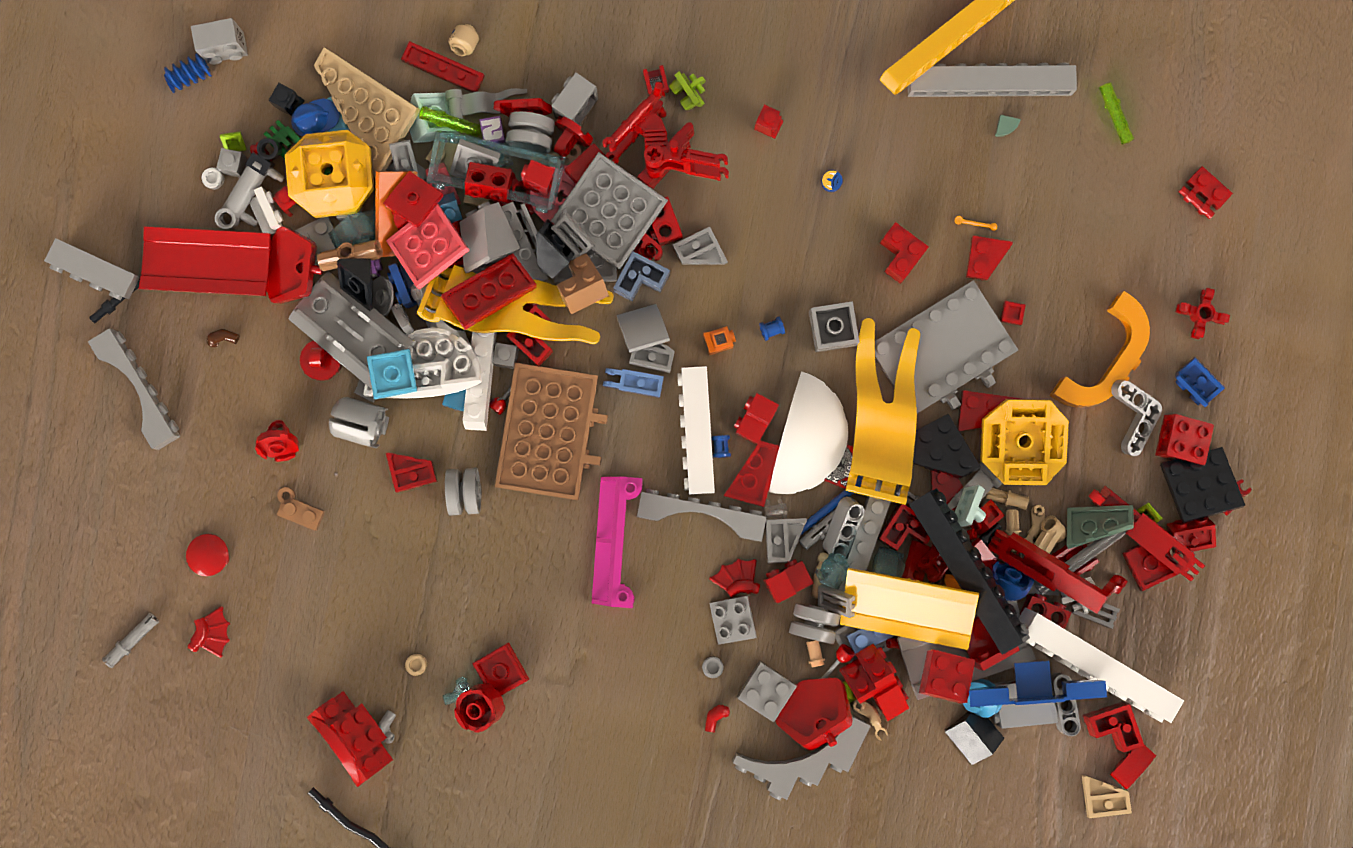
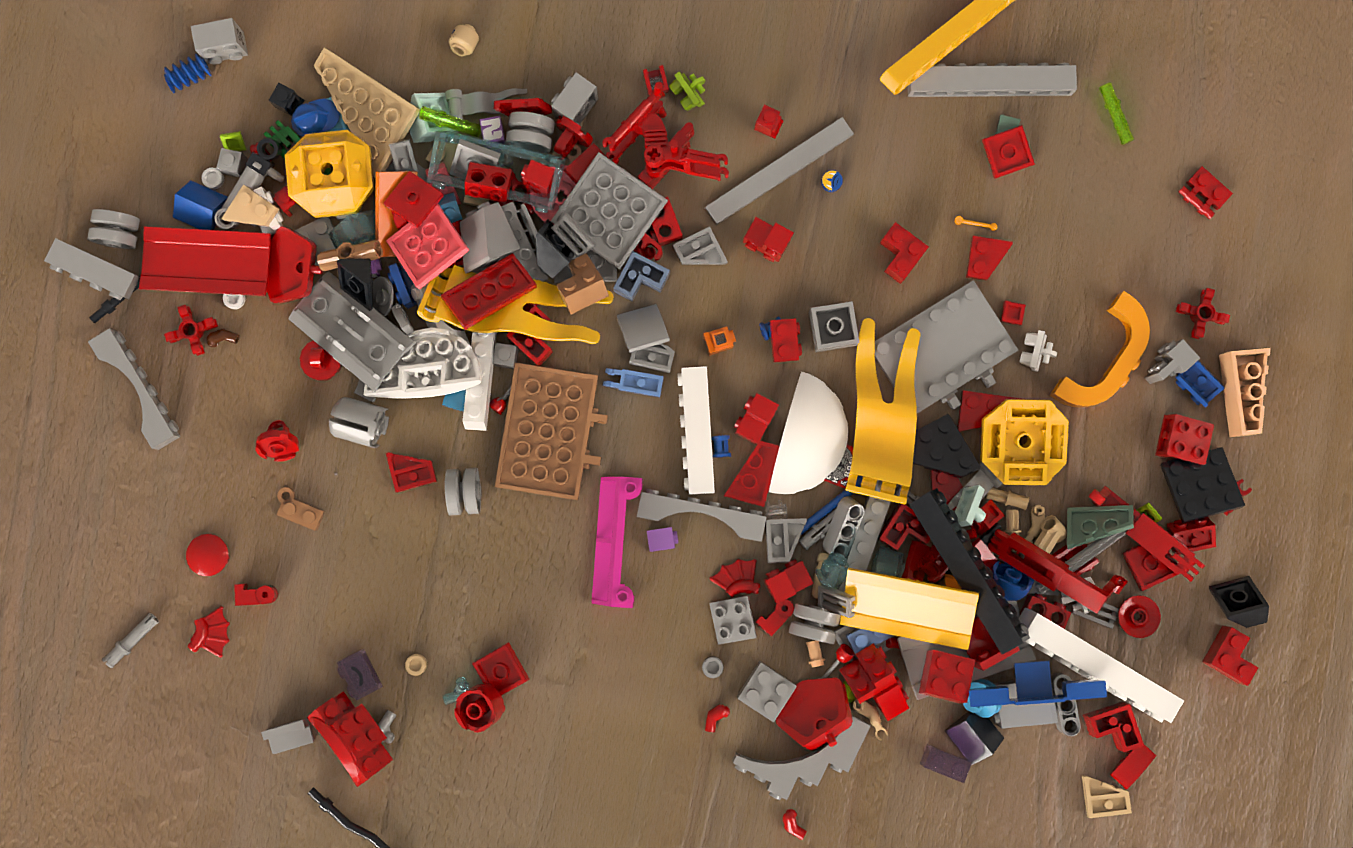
(113, 229): none -> light grey wheel
(187, 321): none -> red pin
(197, 205): none -> blue slope
(234, 301): none -> white tile
(250, 208): none -> tan wing
(263, 595): none -> red leg
(289, 736): none -> light grey panel
(359, 675): none -> brick
(391, 374): medium azure tile -> none
(442, 67): red tile -> none
(662, 539): none -> medium lavender brick
(767, 239): none -> red brick
(776, 618): none -> red leg
(779, 171): none -> light grey tile
(785, 340): none -> red bracket
(791, 826): none -> red arm
(945, 763): none -> brick
(1008, 151): none -> red plate
(1038, 341): none -> white hips
(1142, 410): light grey beam -> none
(1149, 616): none -> red dish
(1172, 359): none -> light grey brick
(1226, 653): none -> red brick
(1241, 601): none -> black slope
(1244, 383): none -> light nougat wedge

